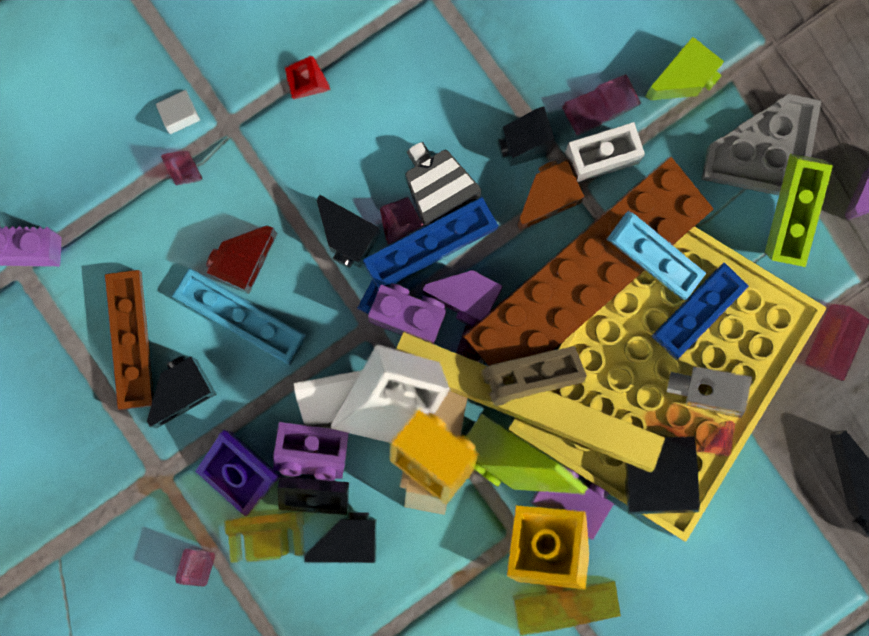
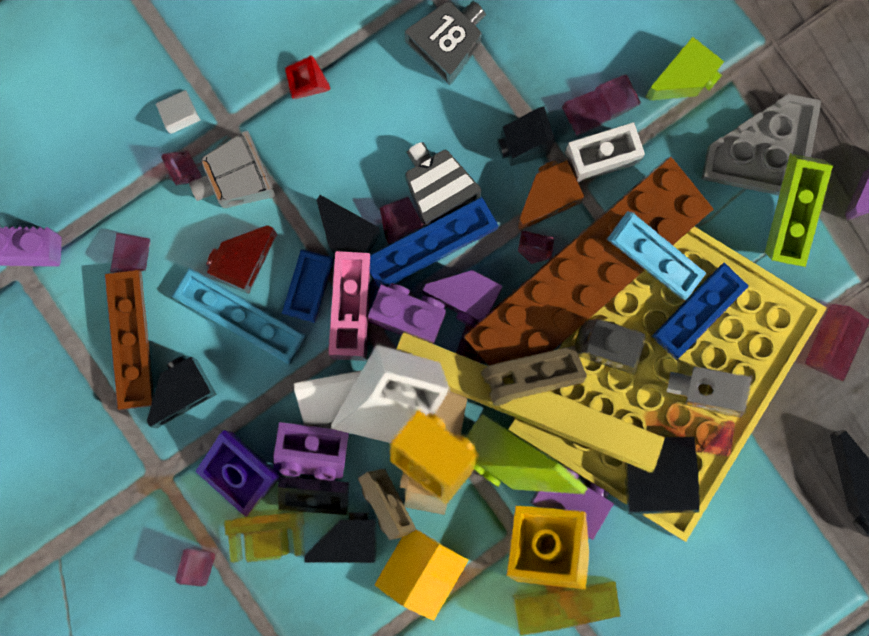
(129, 253): none -> clear pink slope
(234, 174): none -> light grey torso
(308, 286): none -> blue tile
(350, 307): none -> bright pink slope
(387, 504): none -> dark tan plate
(421, 574): none -> yellow slope
(447, 38): none -> dark grey torso
(535, 247): none -> clear pink slope
(610, 345): none -> dark grey torso

